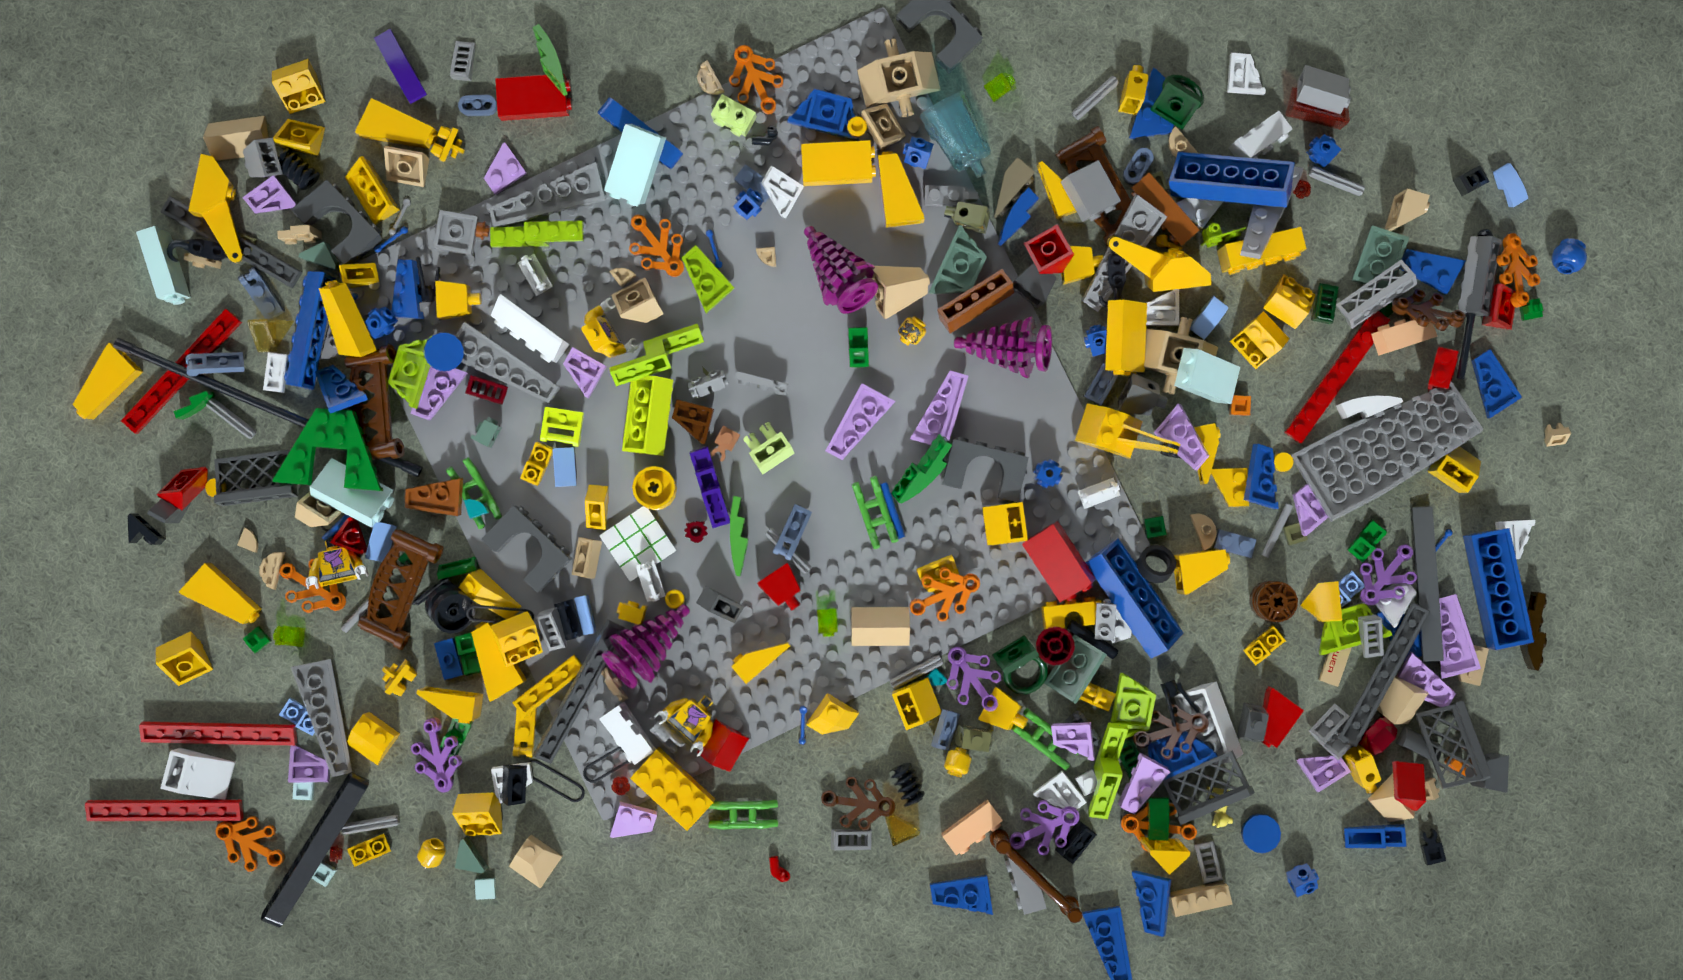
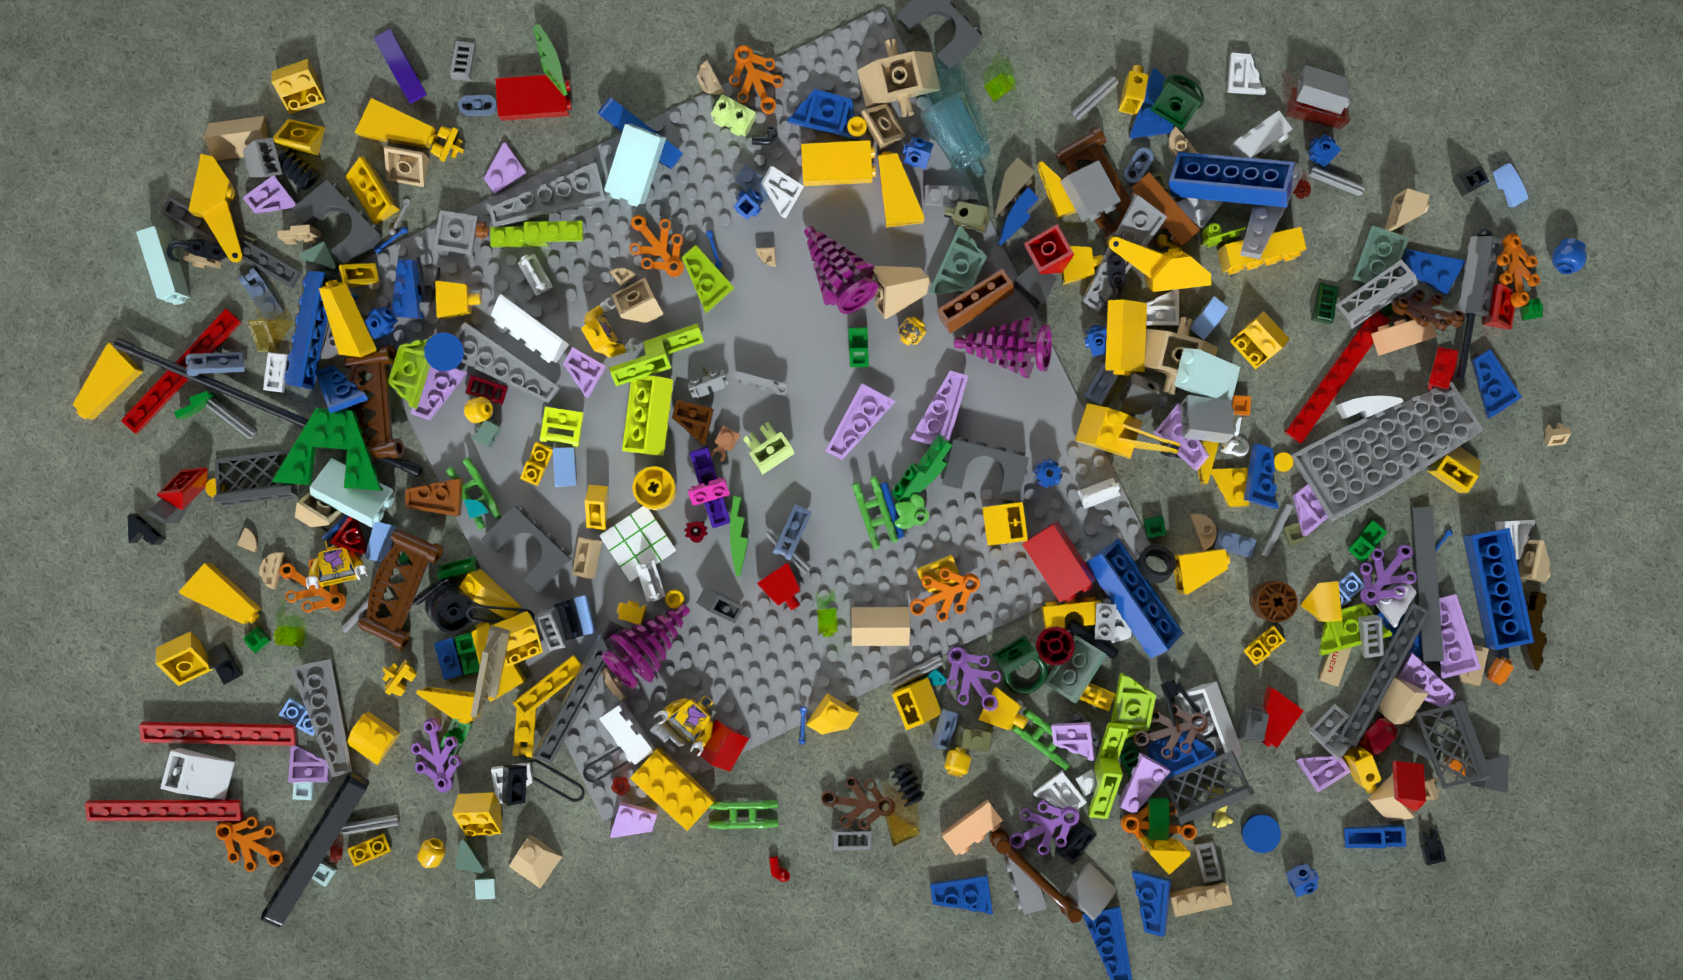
(224, 663): none -> black slope
(478, 410): none -> yellow head
(490, 667): none -> dark tan fence
(701, 493): none -> dark pink hinge
(753, 662): yellow slope -> none
(909, 511): none -> bright green plate
(1091, 891): none -> light grey slope
(1207, 419): none -> light grey brick
(1229, 447): none -> white piece
(1290, 301): yellow slope -> none
(1500, 670): none -> orange brick
(1534, 562): none -> tan slope

